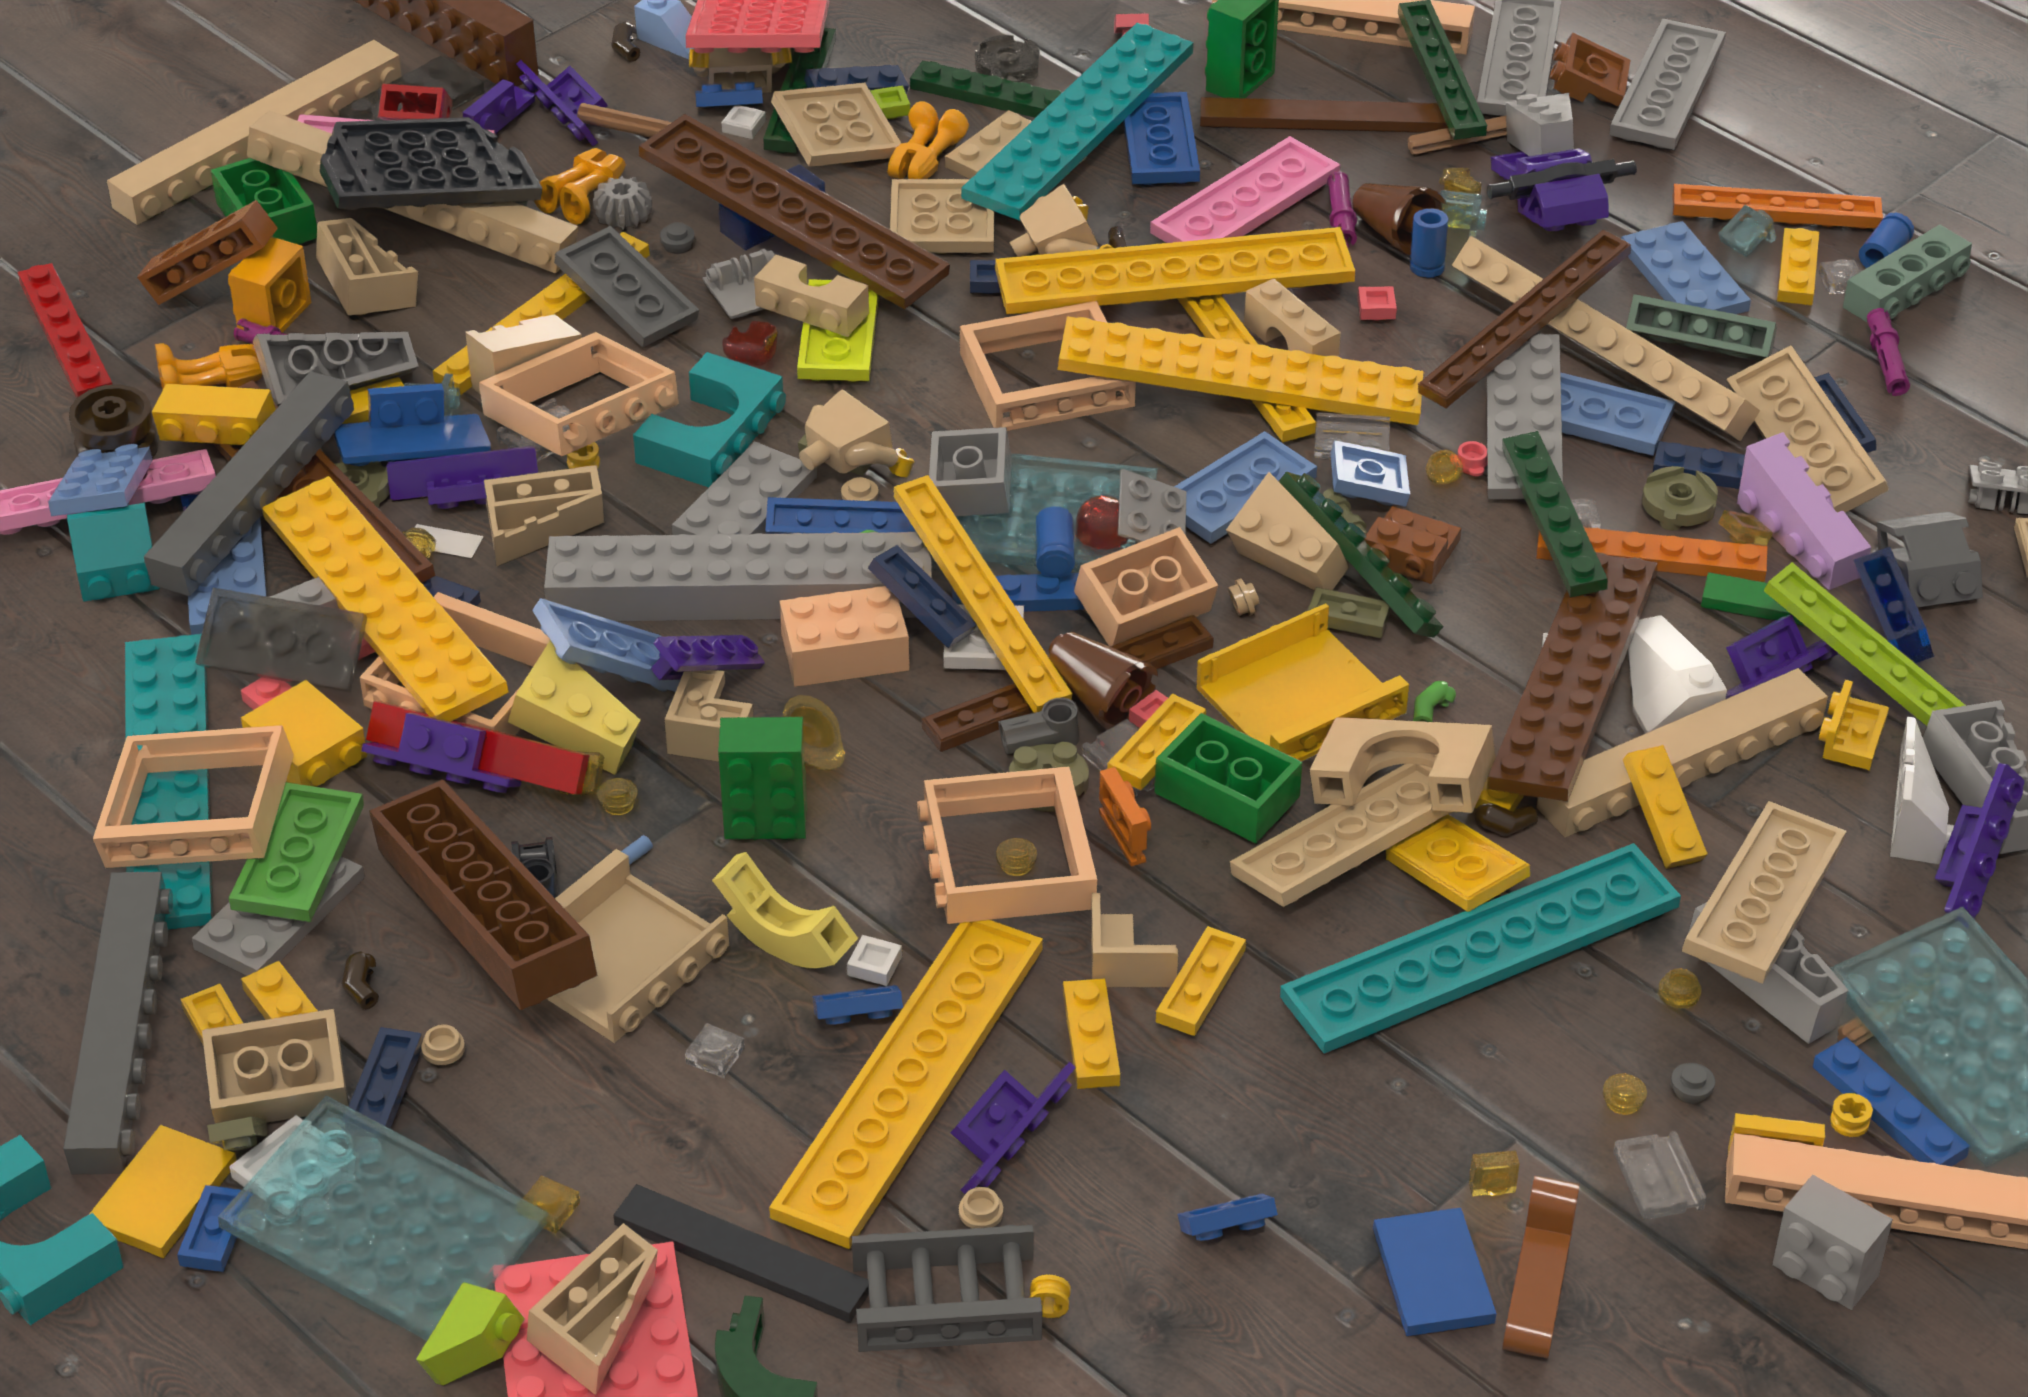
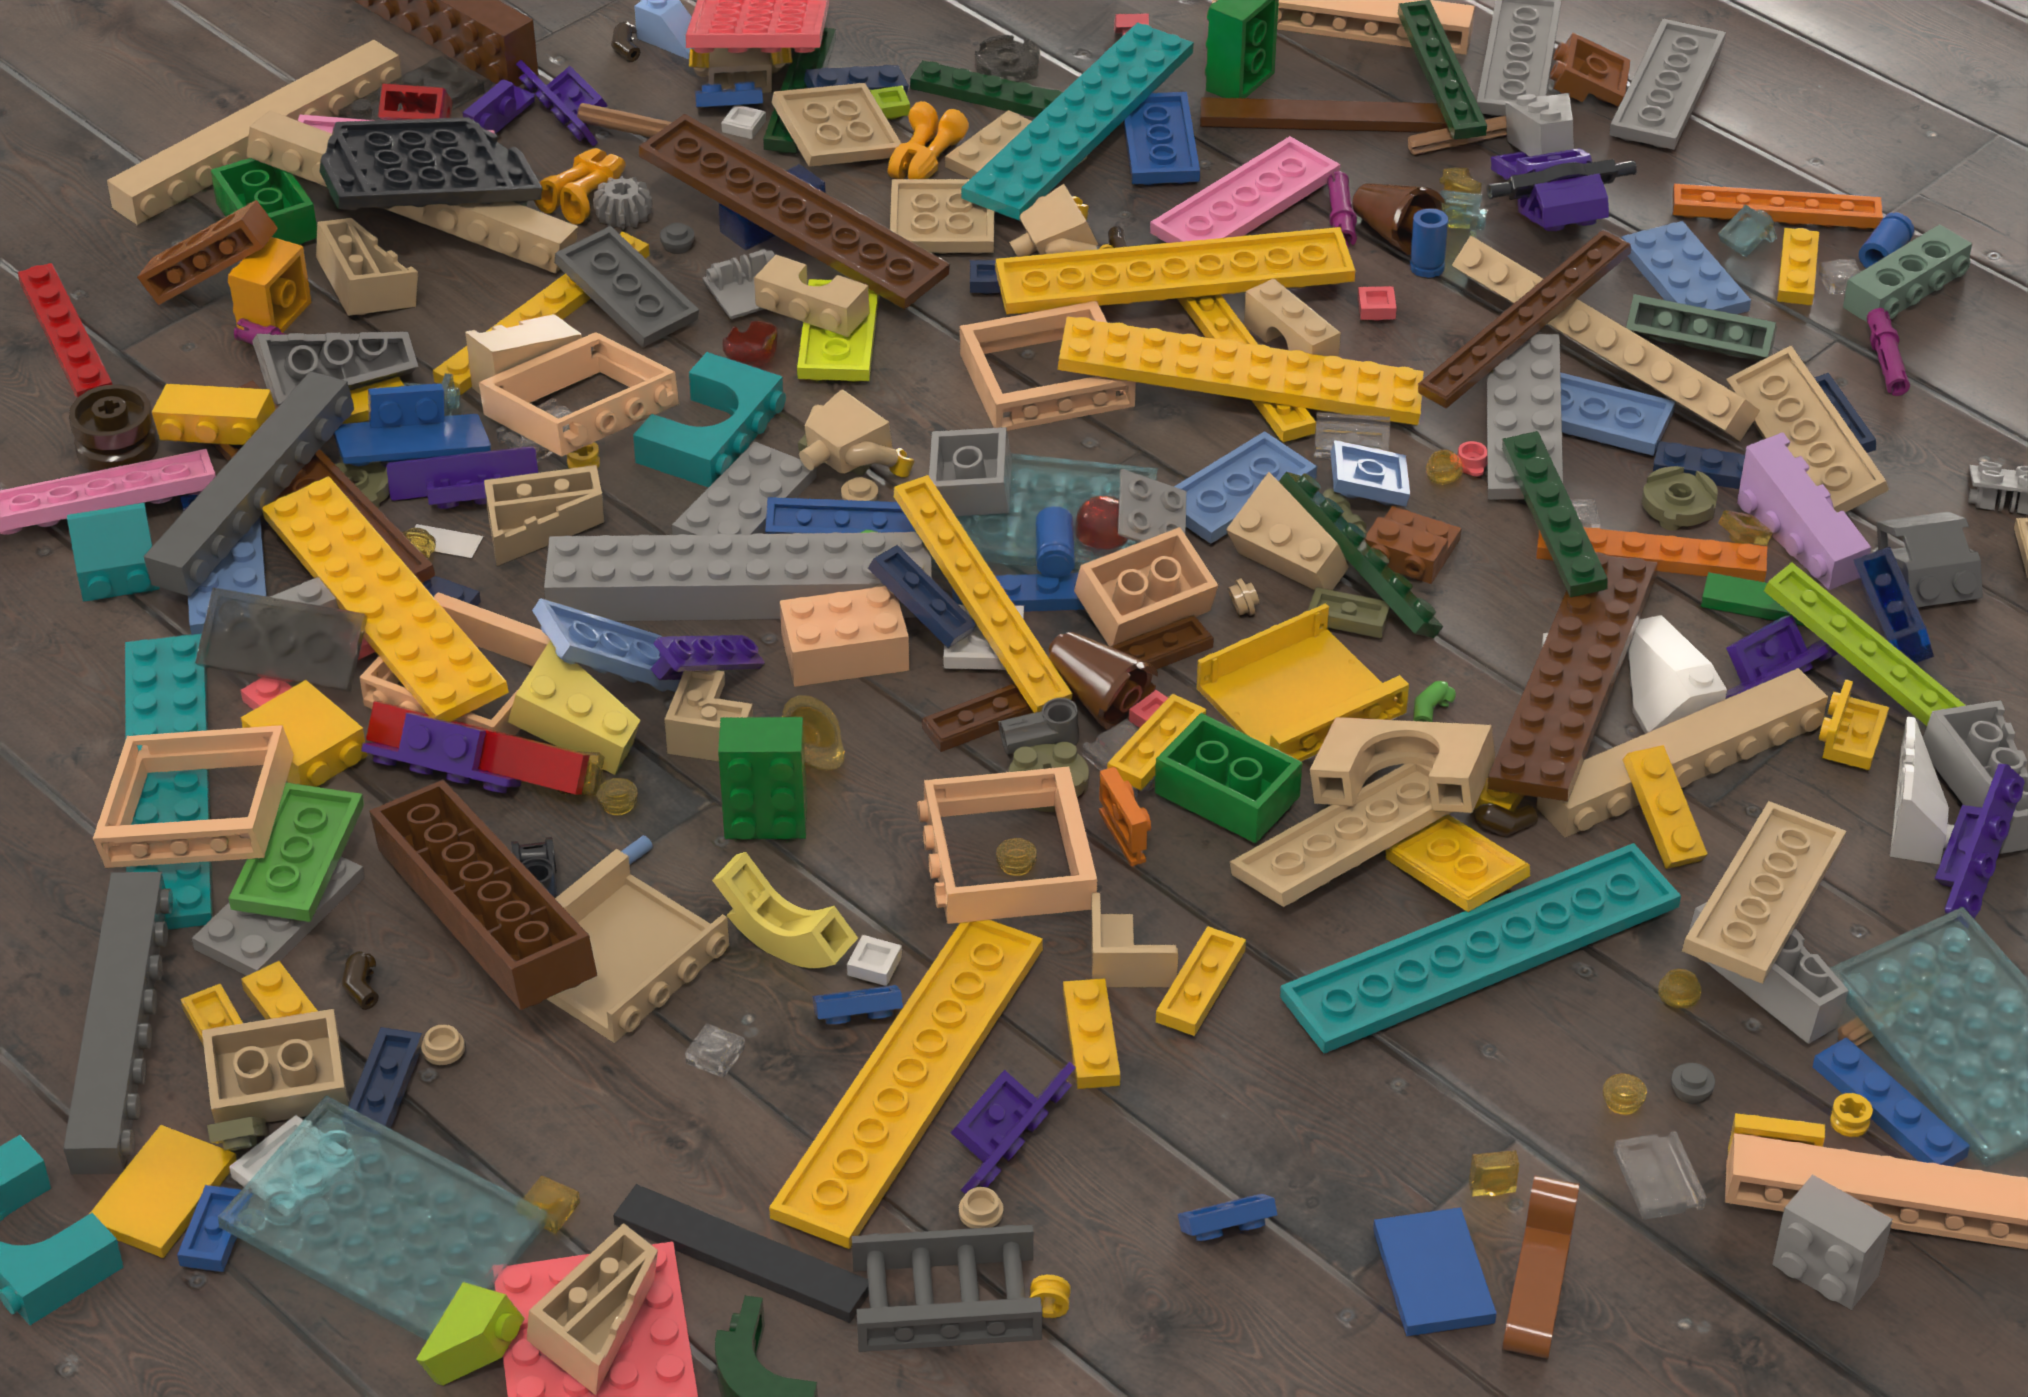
(101, 480): medium blue plate -> none
(230, 366): light orange piece -> none

